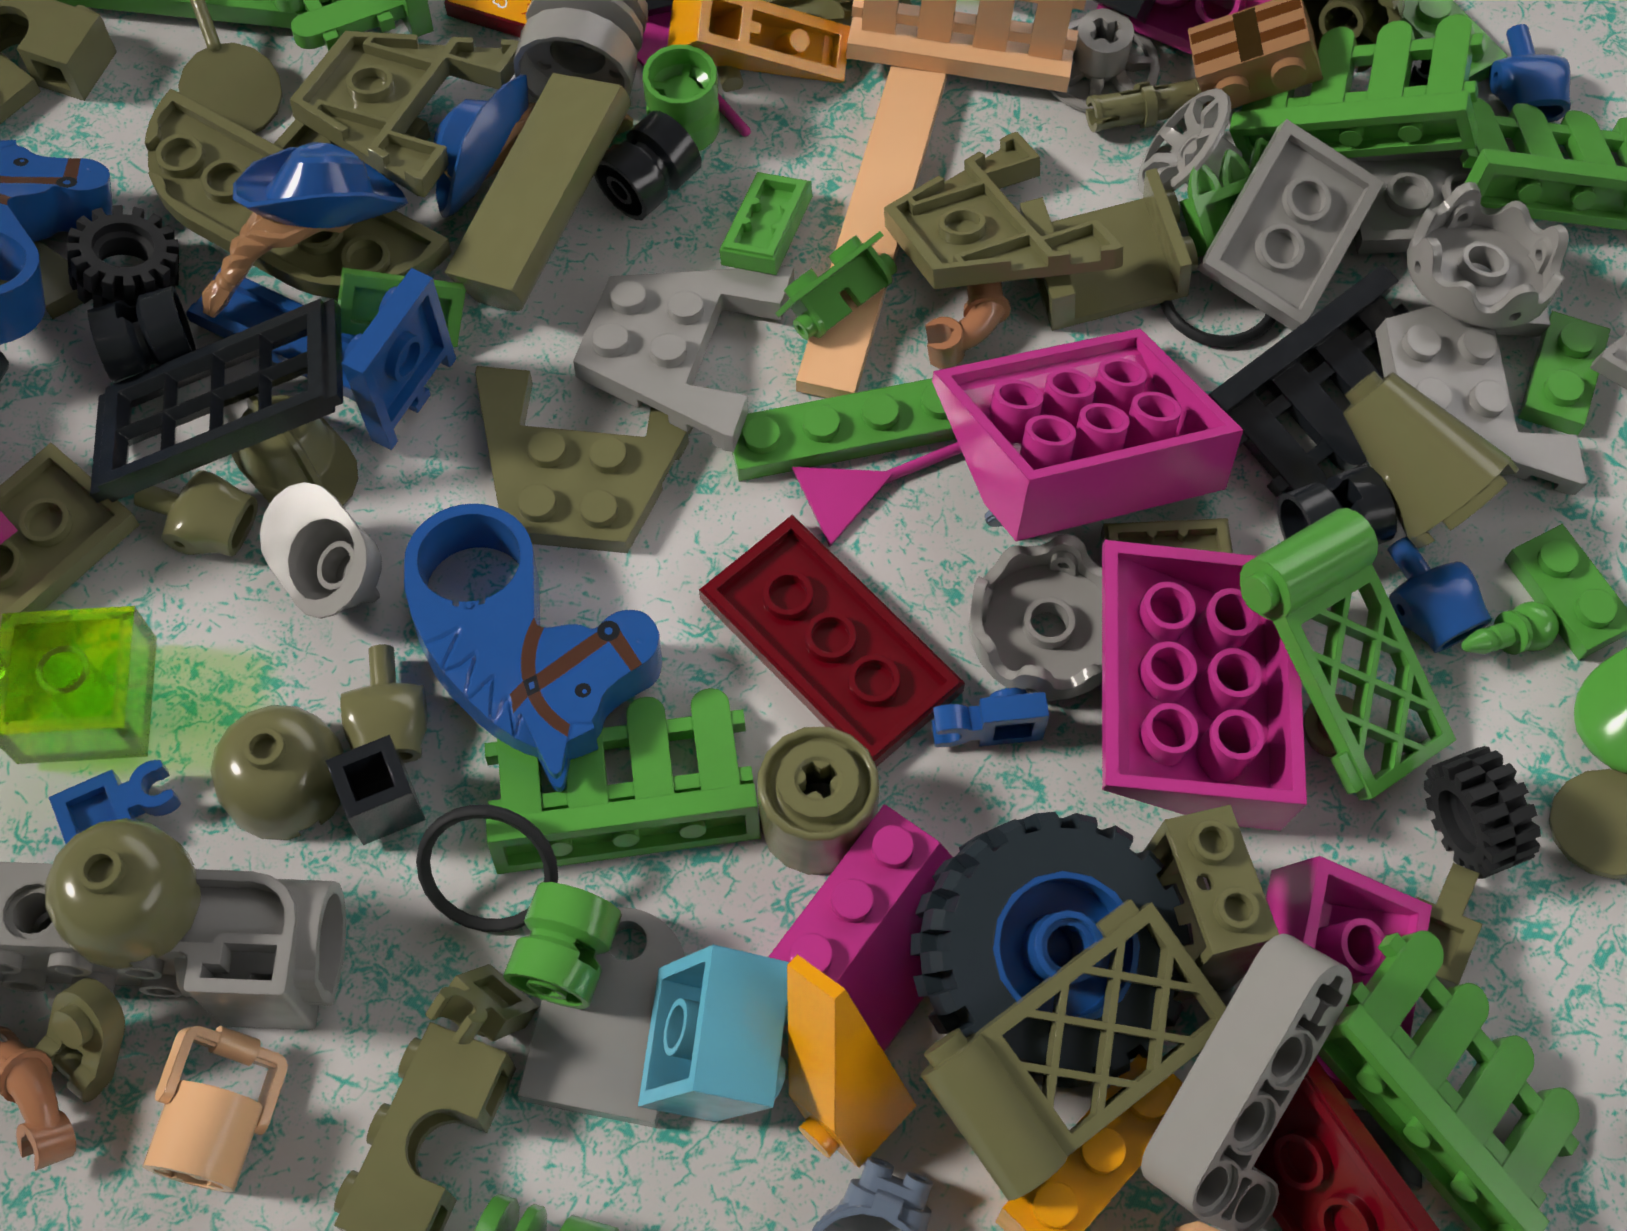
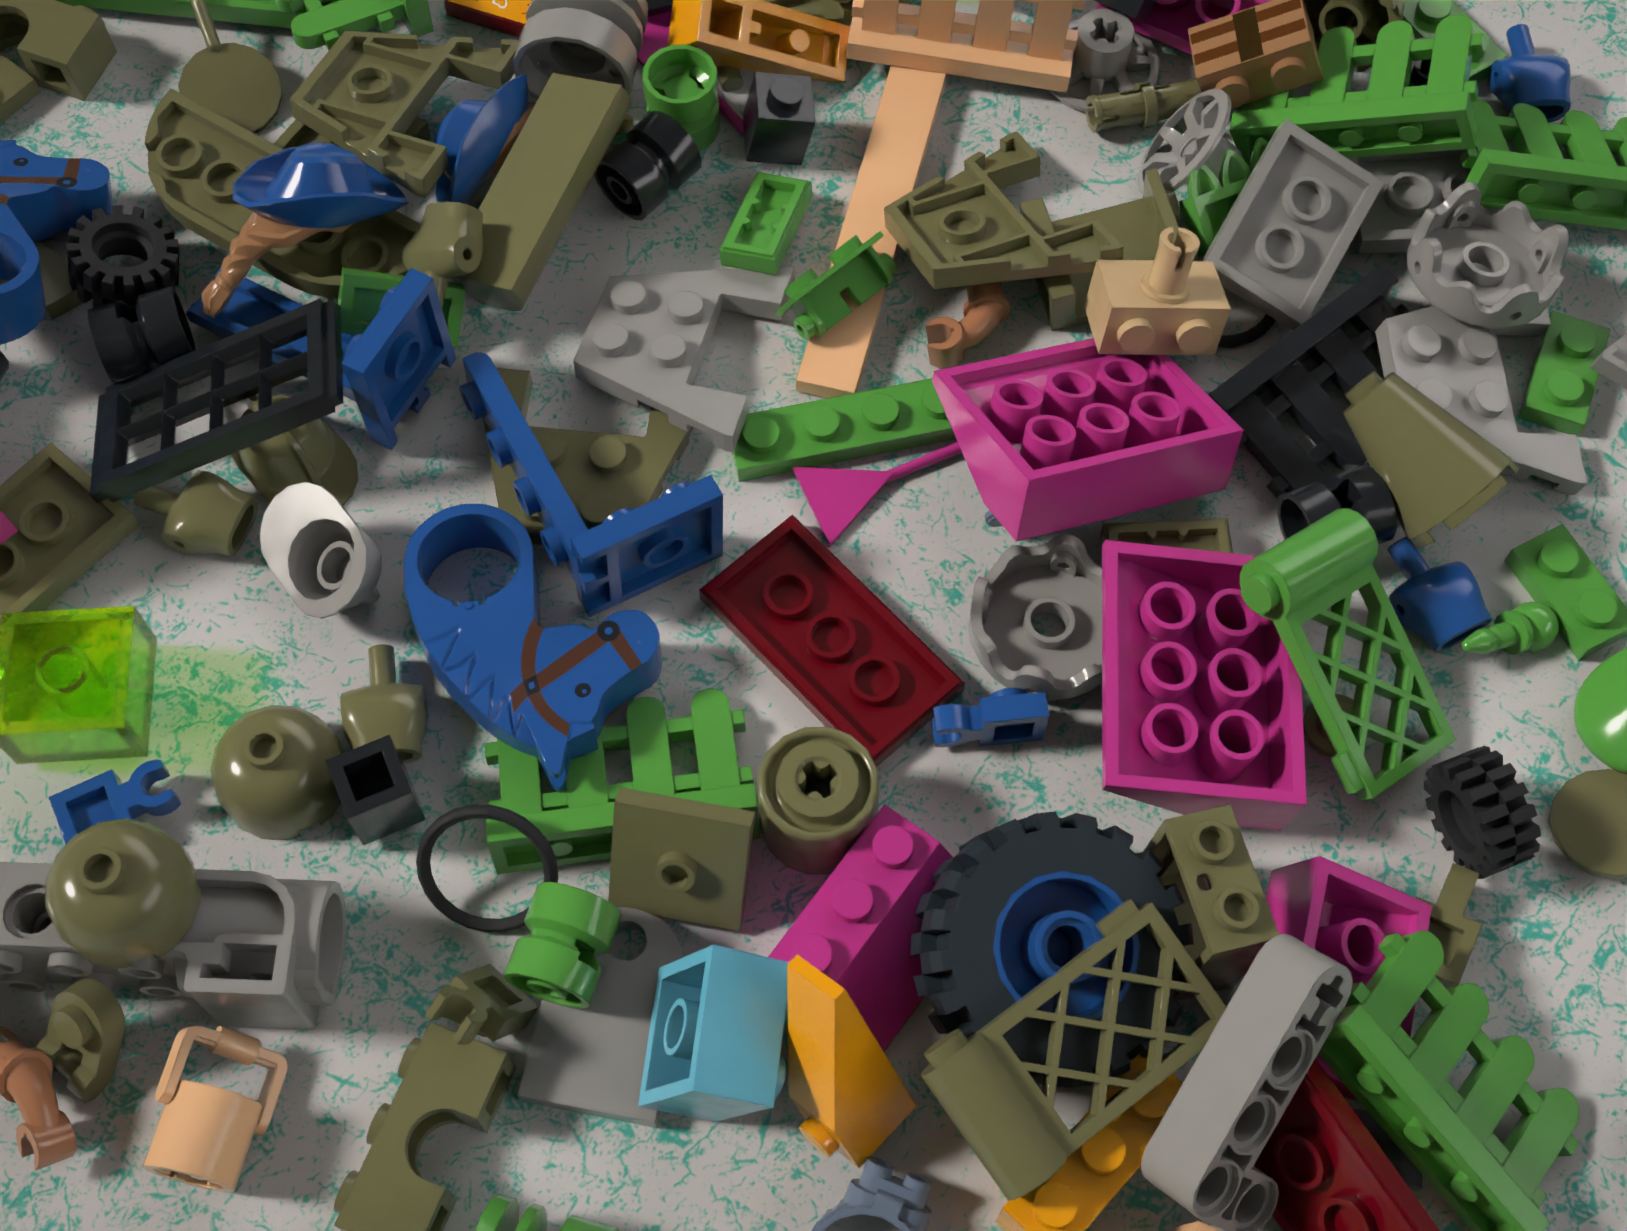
(446, 243): none -> olive piece
(631, 546): none -> blue bracket
(680, 858): none -> olive plate
(778, 118): none -> black brick
(1158, 303): none -> tan brick

